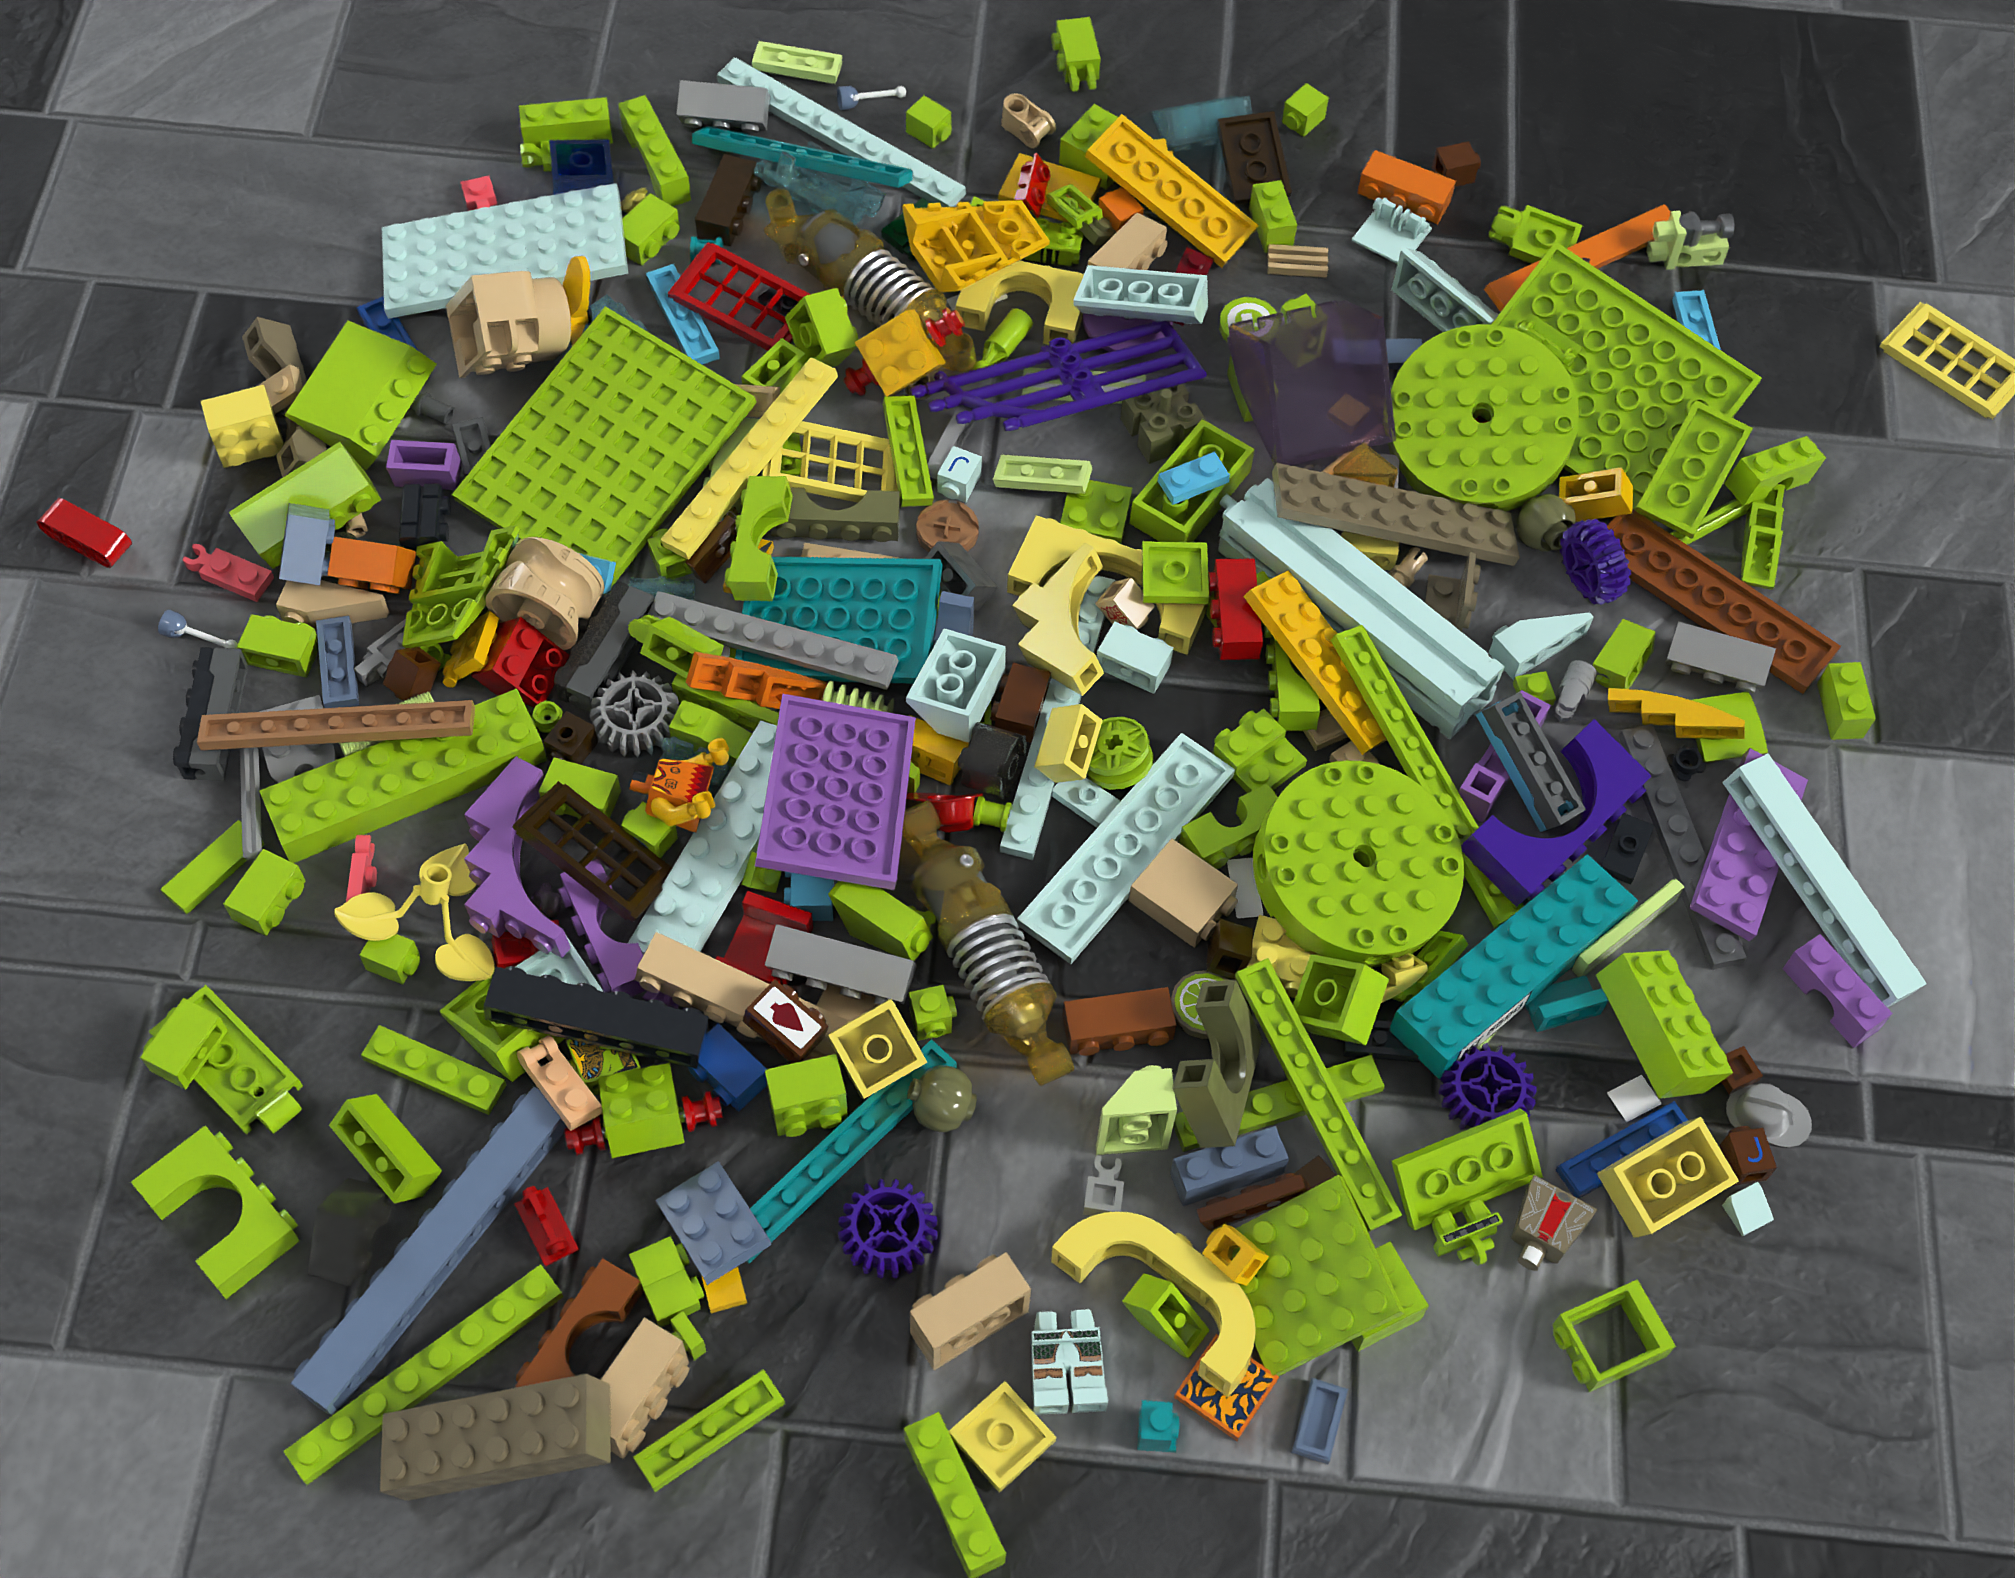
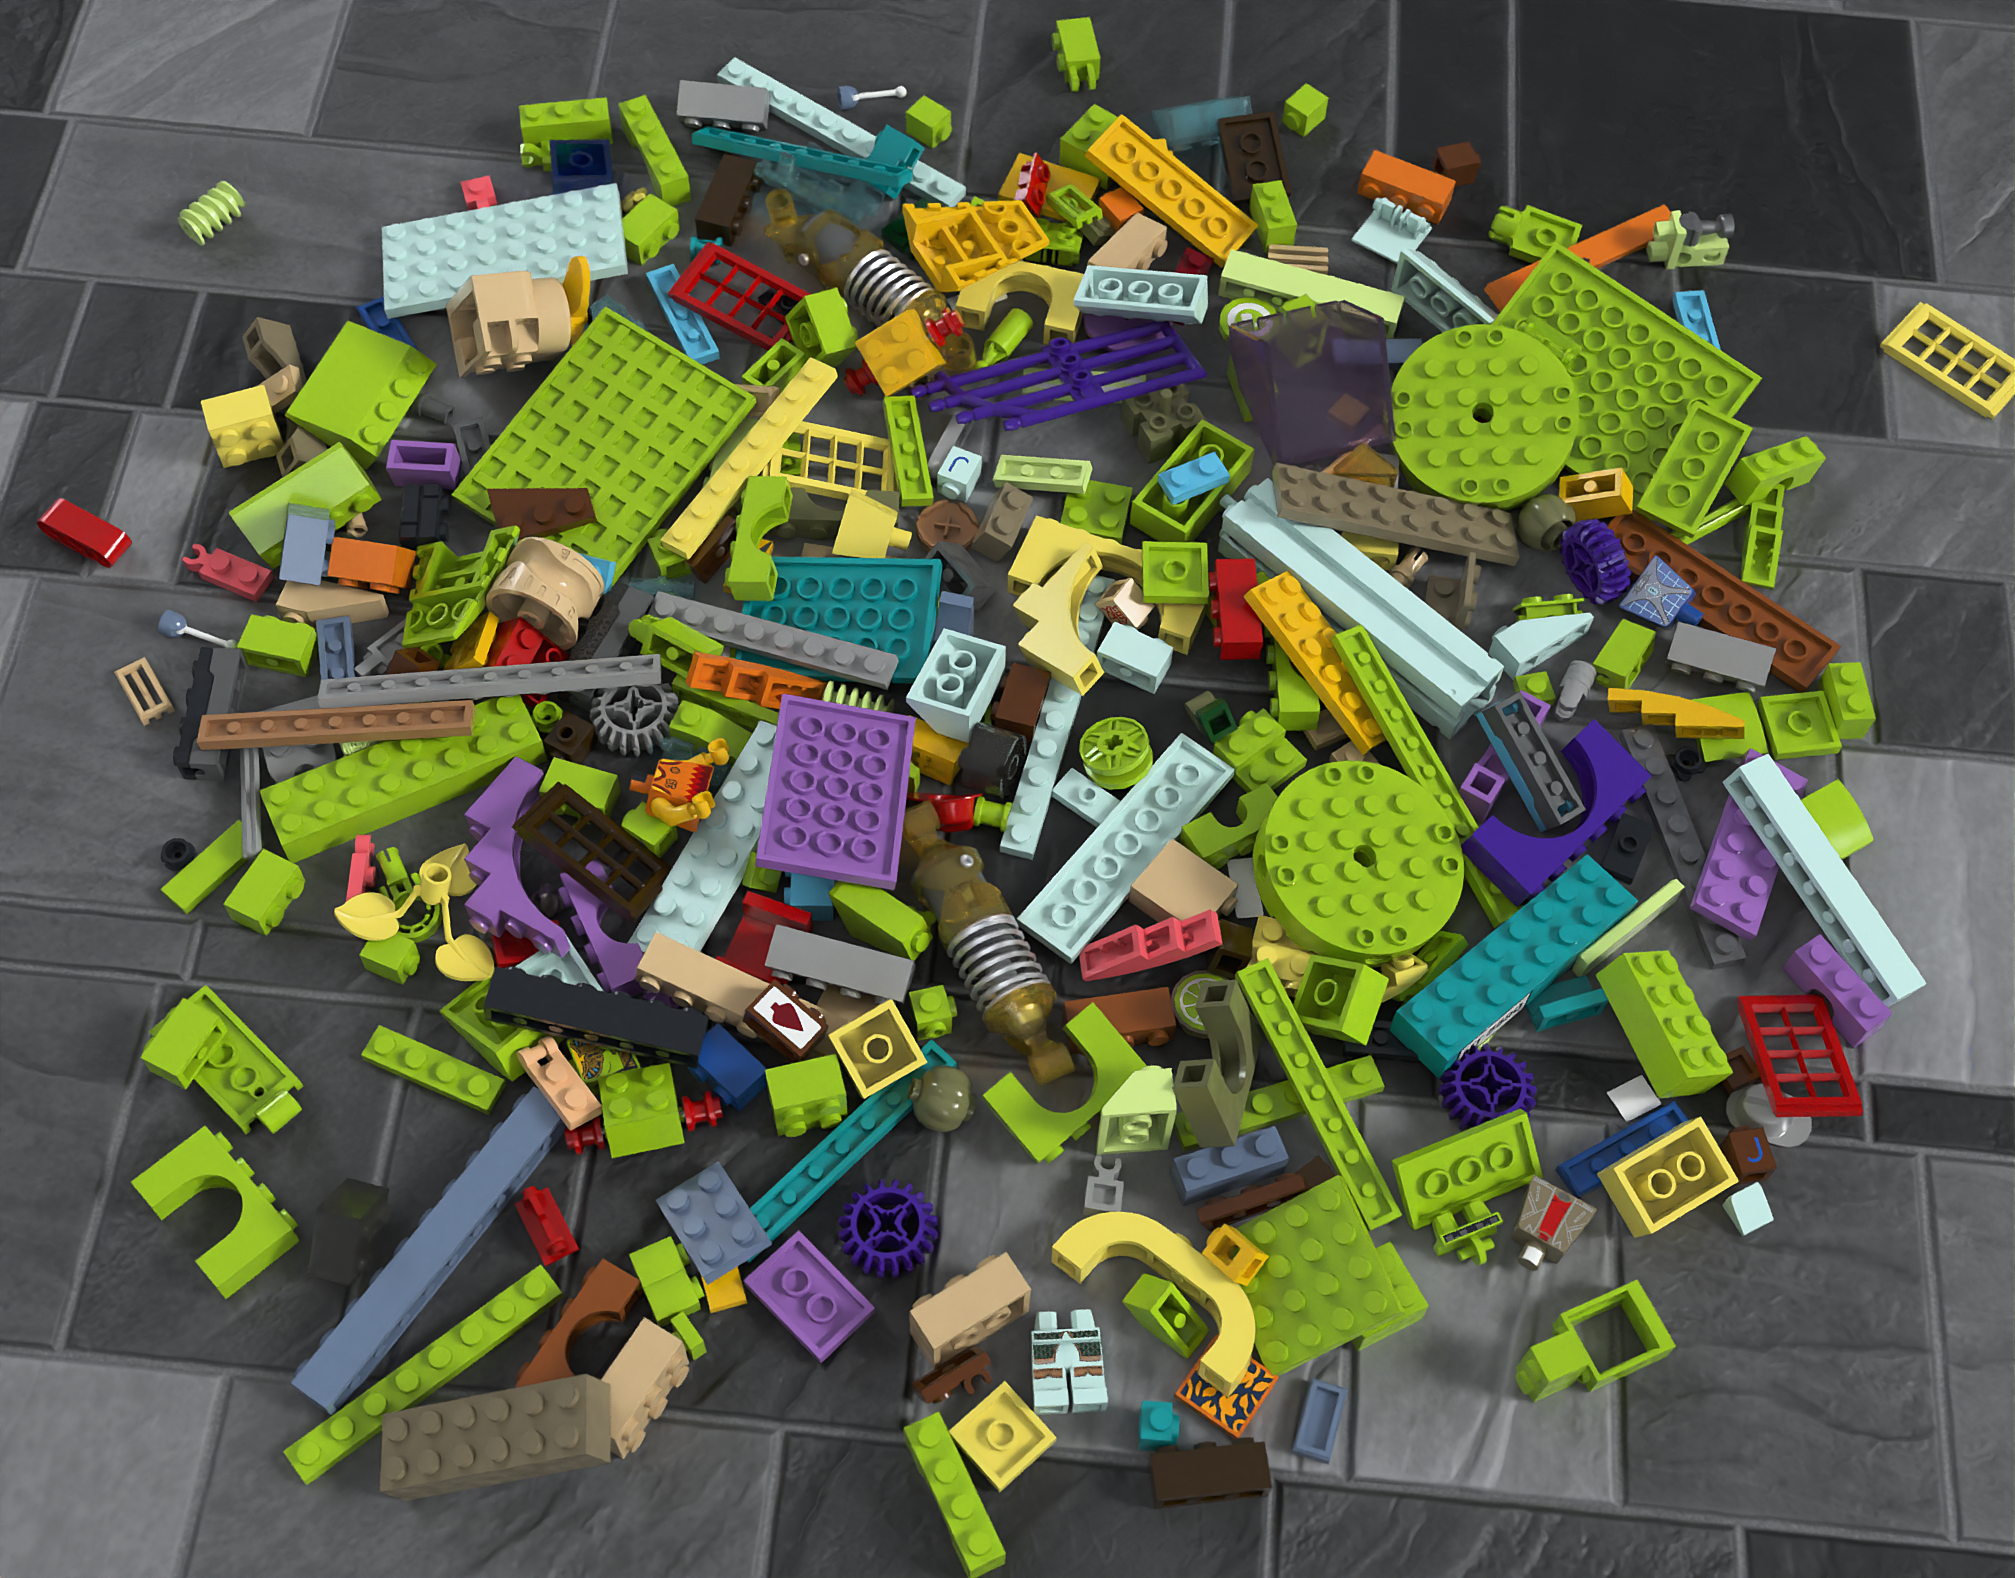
(155, 710): none -> tan tile
(174, 847): none -> black plate
(209, 212): none -> yellowish green piece
(385, 1148): lime brick -> none
(399, 881): none -> lime pin
(490, 681): none -> light grey plate
(541, 510): none -> reddish brown wing
(709, 1430): lime plate -> none
(797, 62): yellowish green plate -> none
(809, 1296): none -> medium lavender plate
(868, 529): none -> light yellow torso
(897, 150): none -> teal brick
(959, 1370): none -> reddish brown plate
(1001, 522): none -> dark tan brick
(1024, 120): tan piece -> none
(1043, 1130): none -> lime arch
(1068, 743): light yellow brick -> none
(1151, 947): none -> coral slope
(1209, 1473): none -> dark brown brick
(1210, 713): none -> dark green leg
(1278, 282): none -> yellowish green brick
(1536, 608): none -> lime hinge
(1550, 1366): none -> lime brick
(1661, 597): none -> torso
(1799, 725): none -> lime plate
(1799, 1106): none -> red piece
(1839, 818): none -> lime slope

